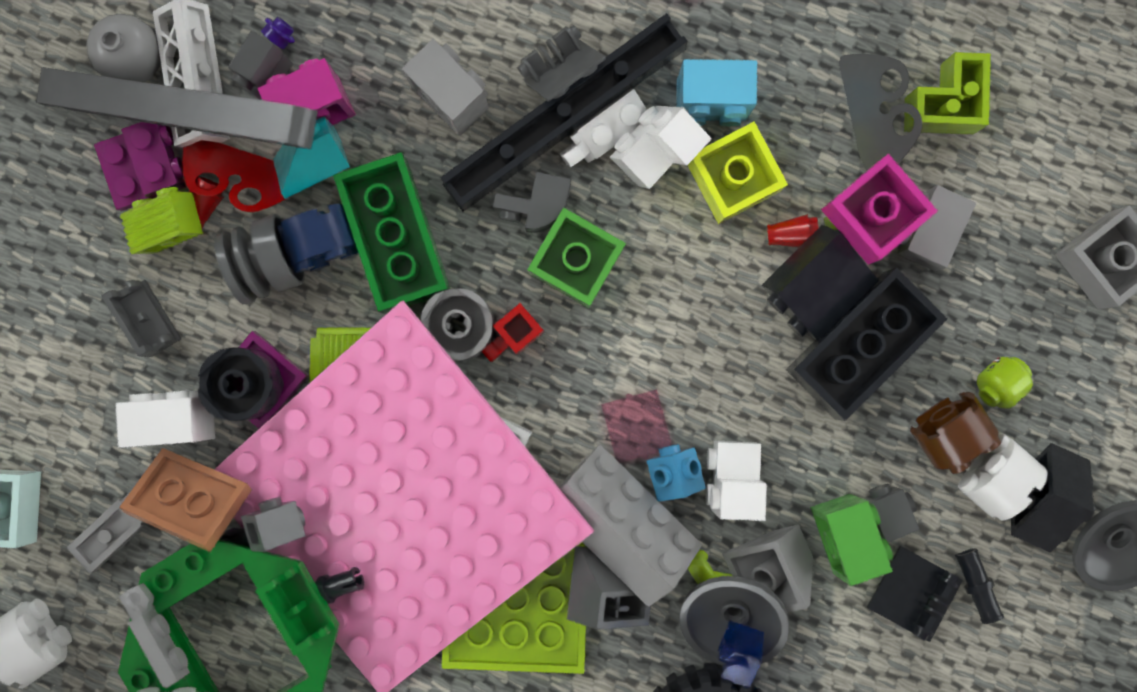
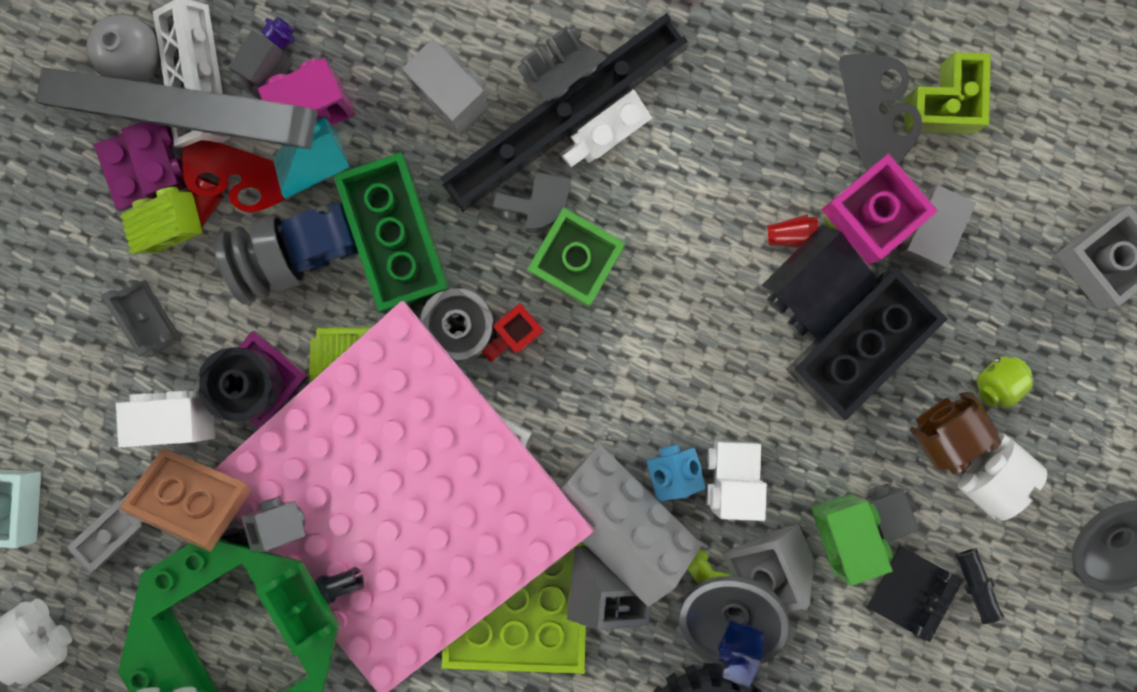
(153, 636): light grey hinge -> none
(636, 426): clear pink piece -> none
(662, 138): white brick -> none
(717, 90): medium azure brick -> none
(736, 172): neon yellow brick -> none
(1060, 504): black brick -> none

